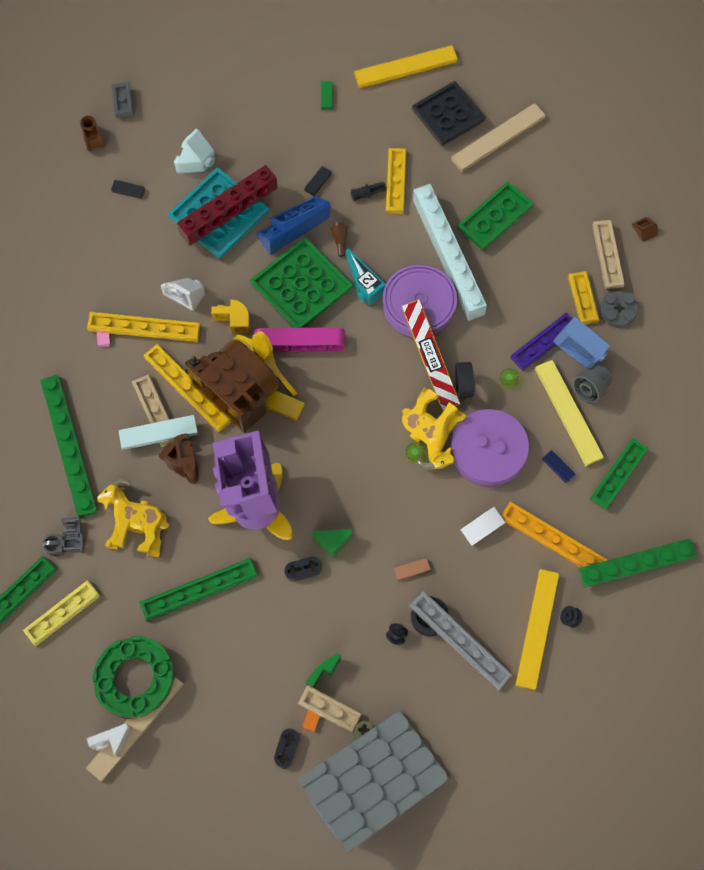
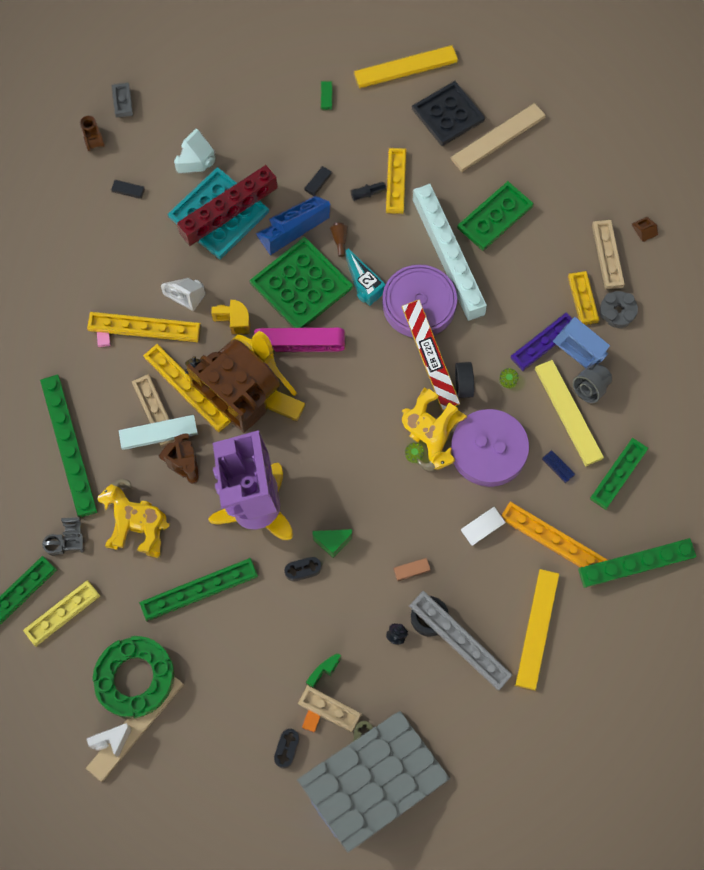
(571, 616): black wheel -> none

